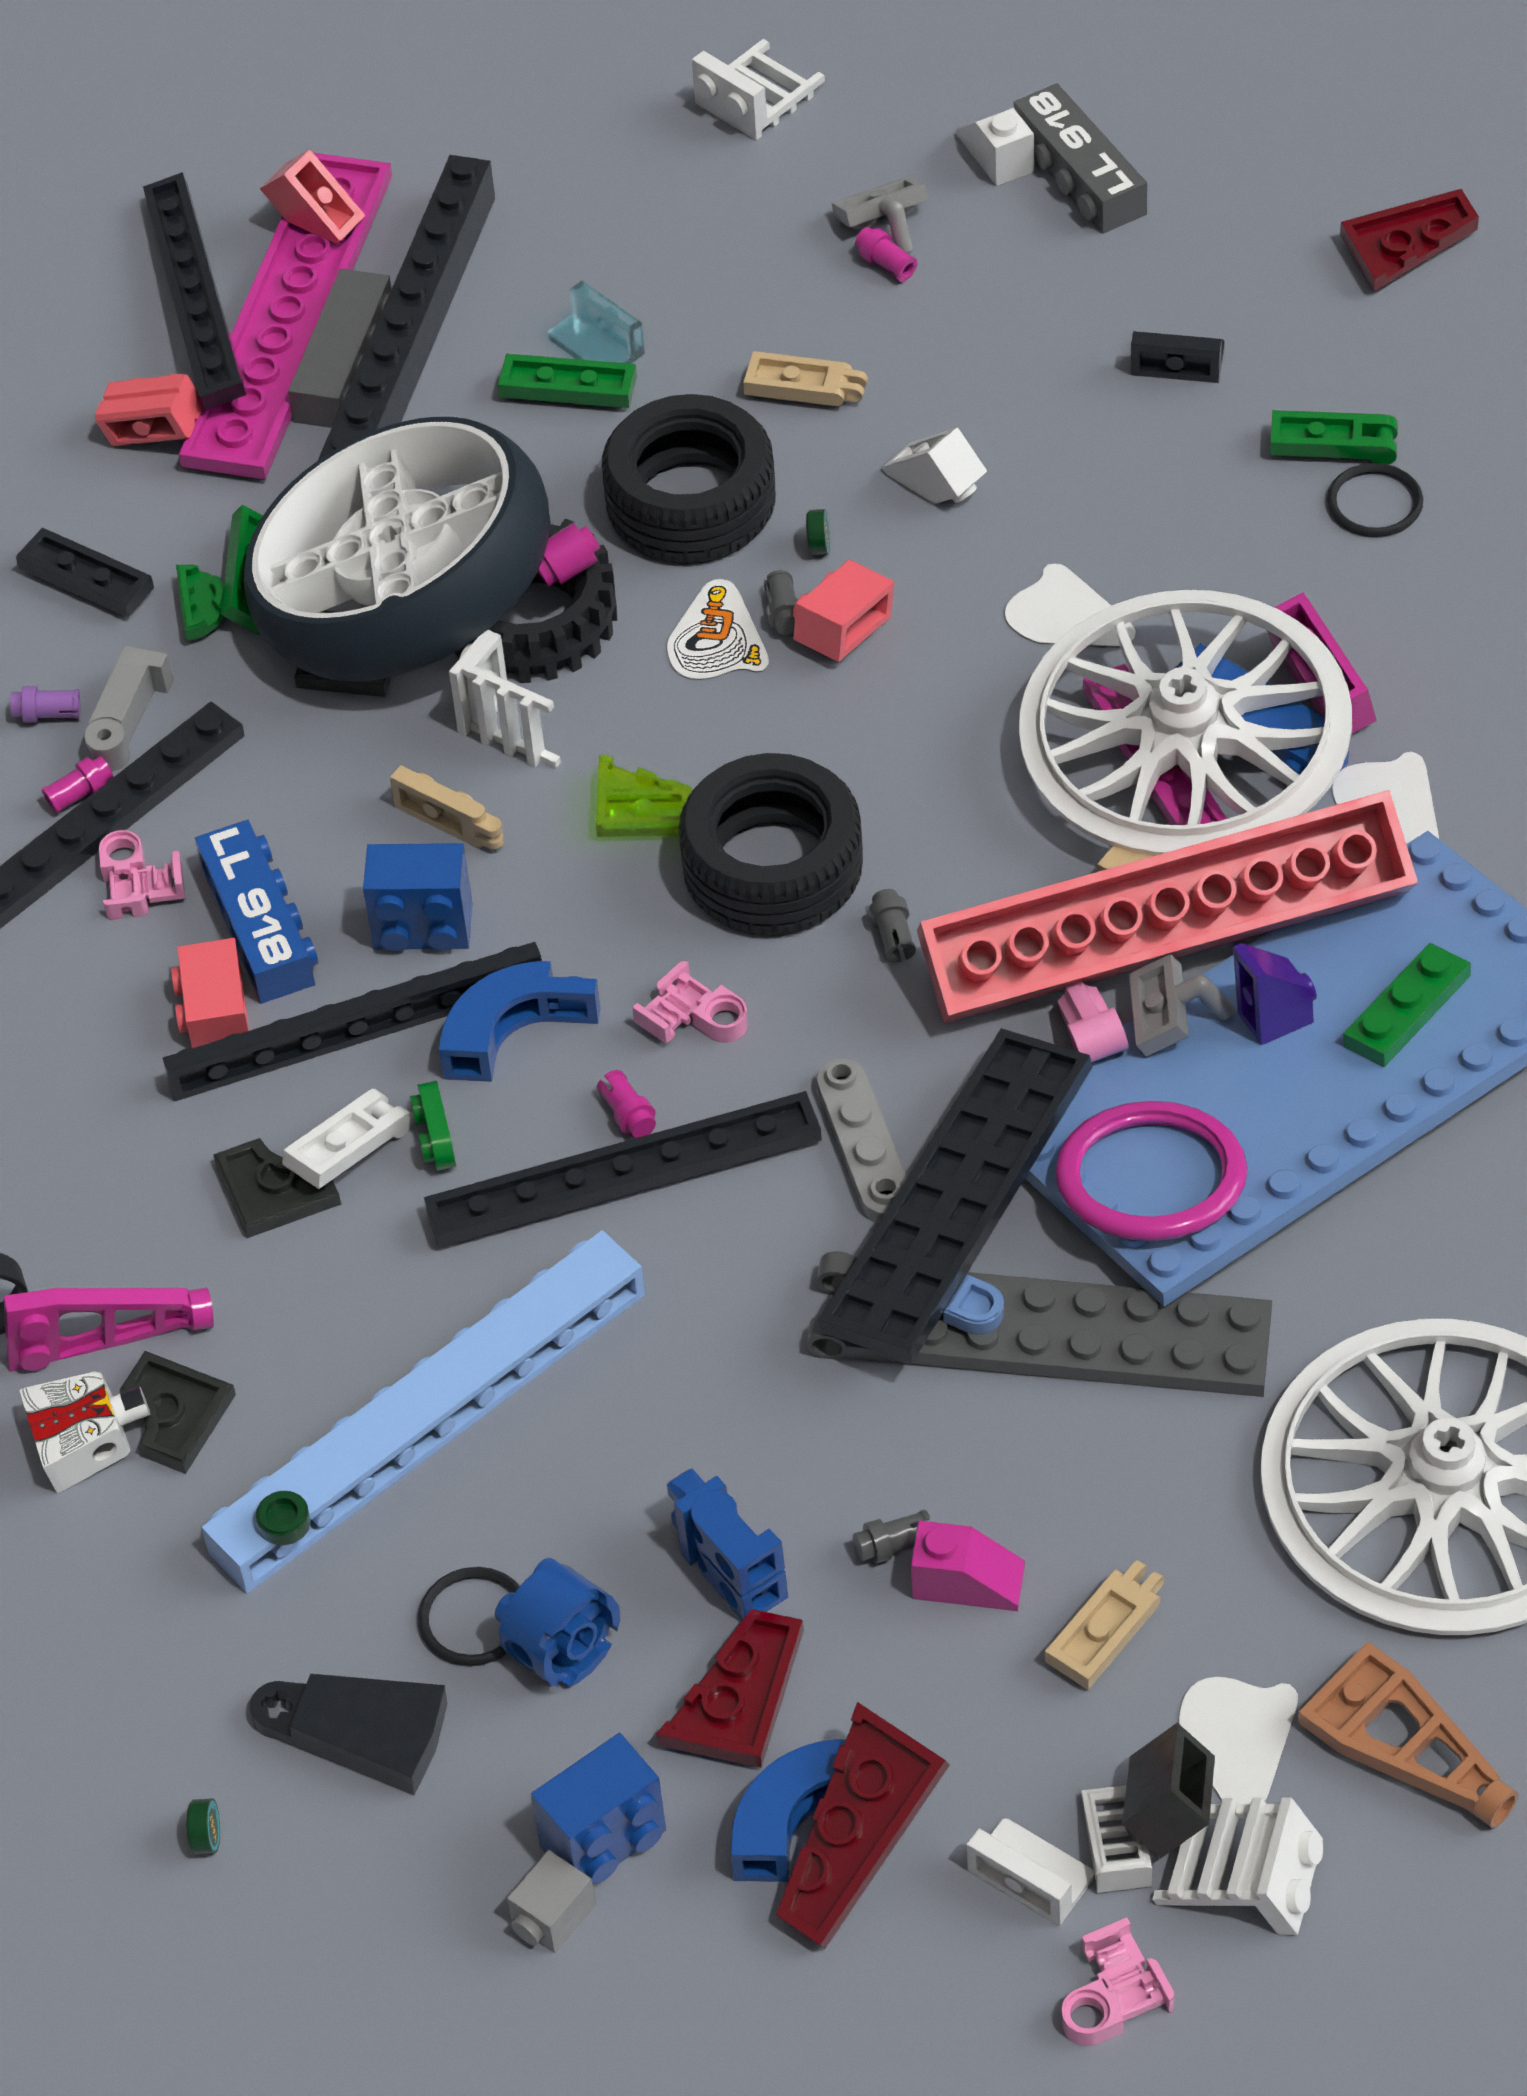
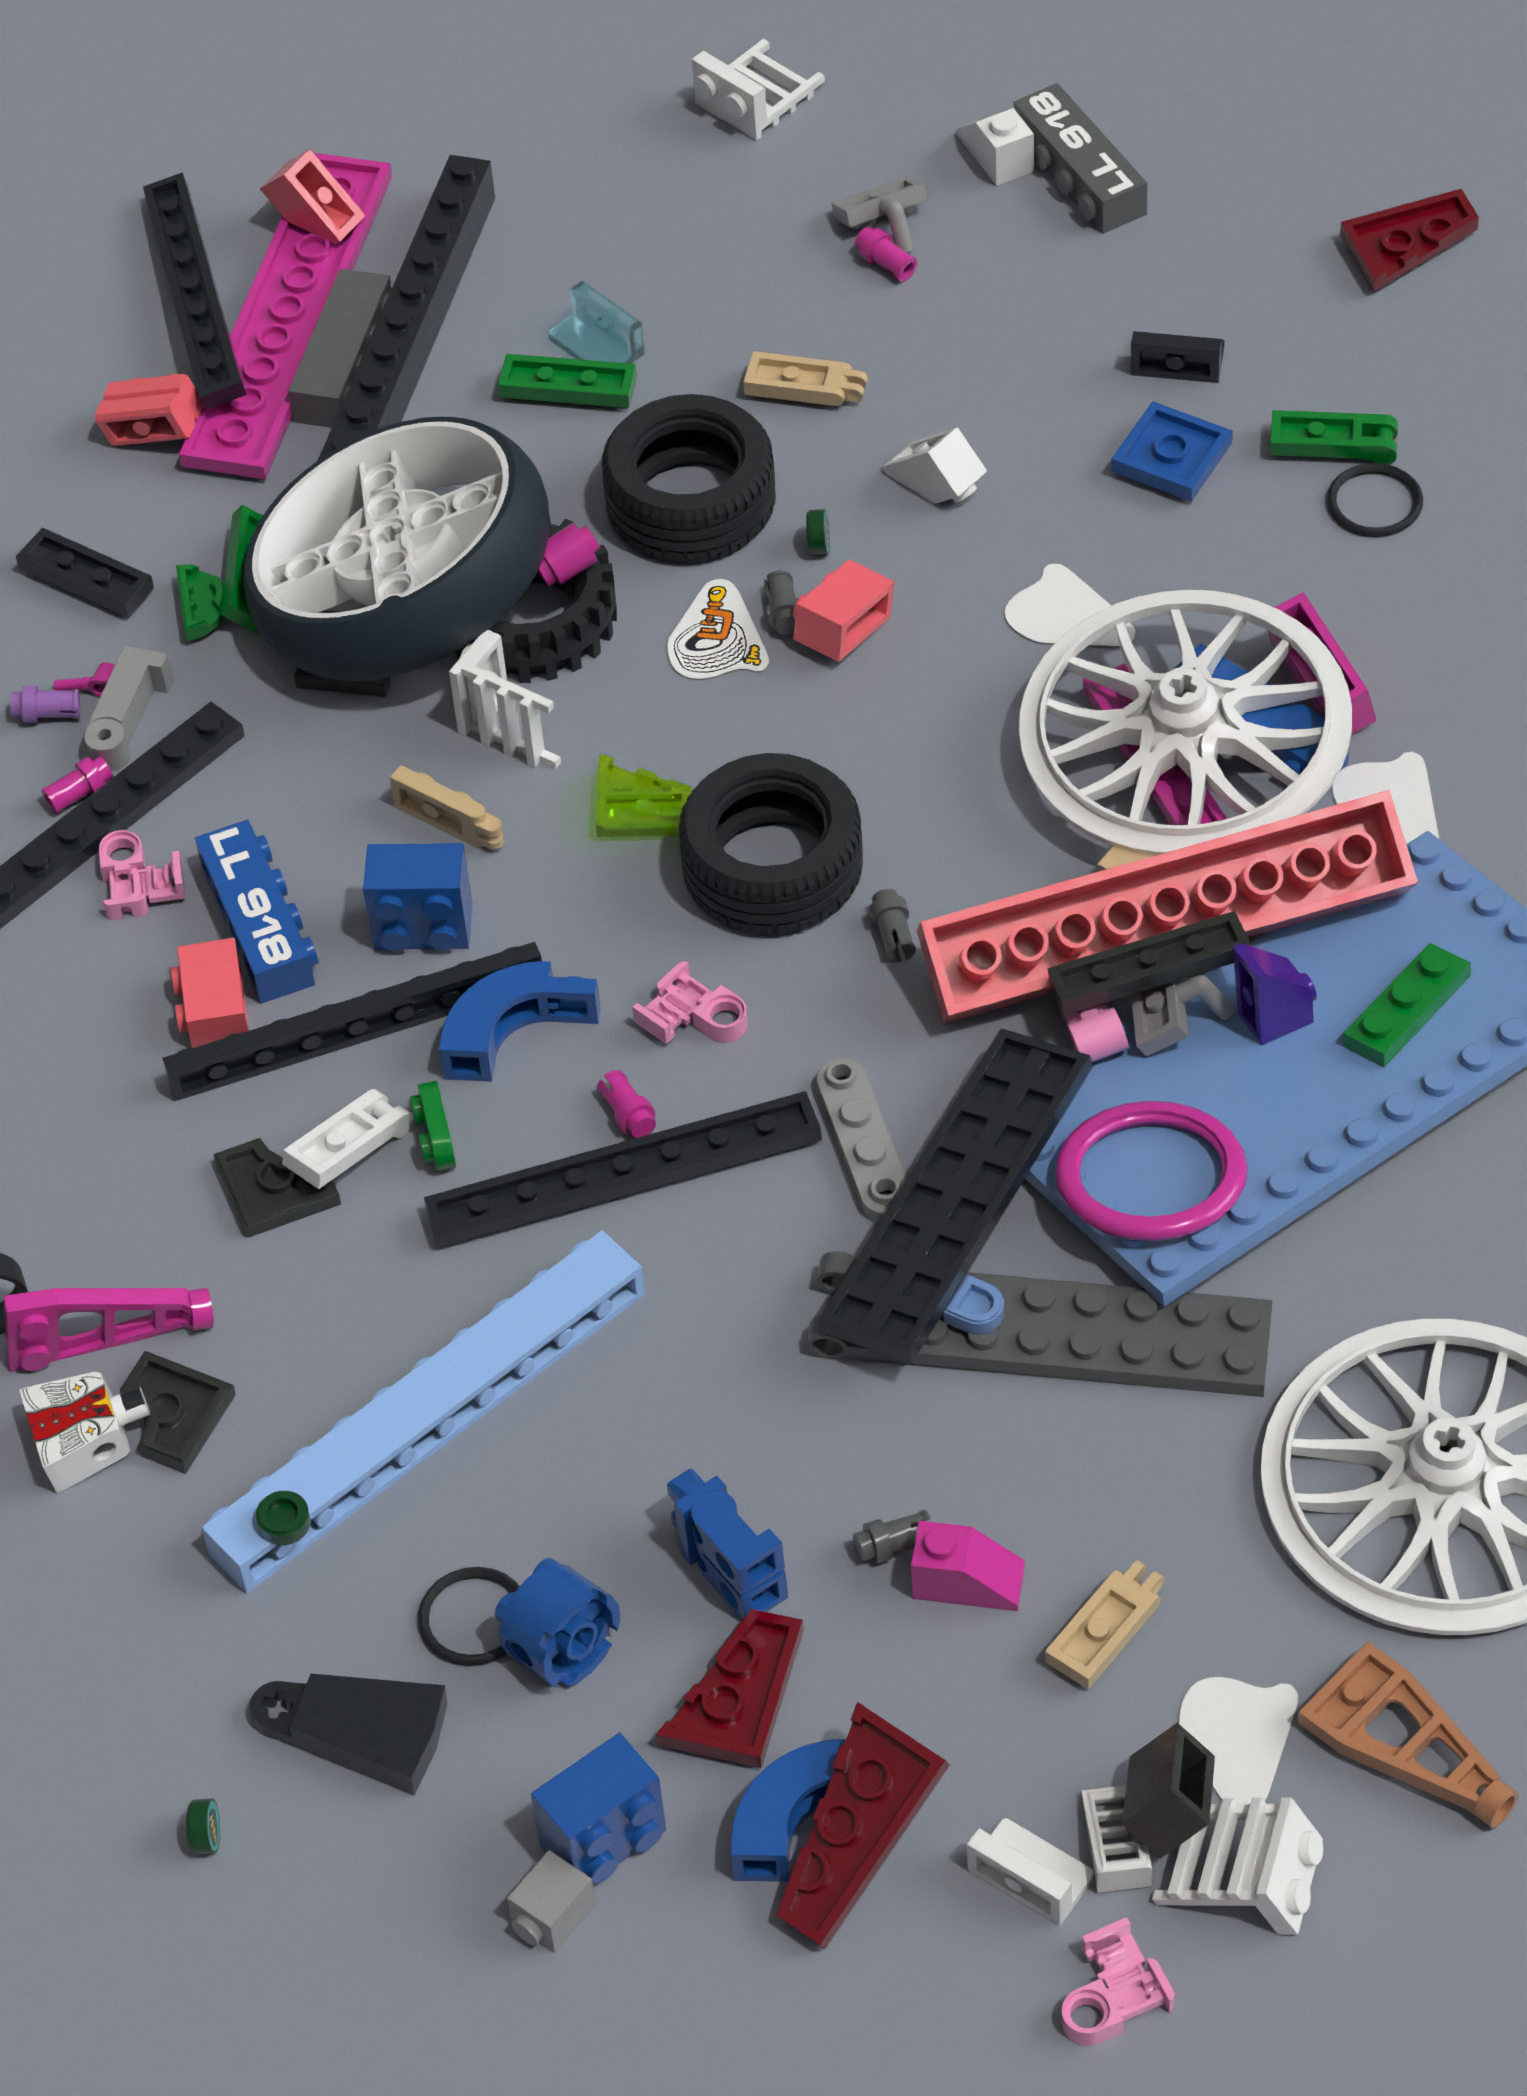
(95, 683): none -> dark pink hand
(1147, 963): none -> pearl dark grey plate
(1171, 451): none -> blue plate

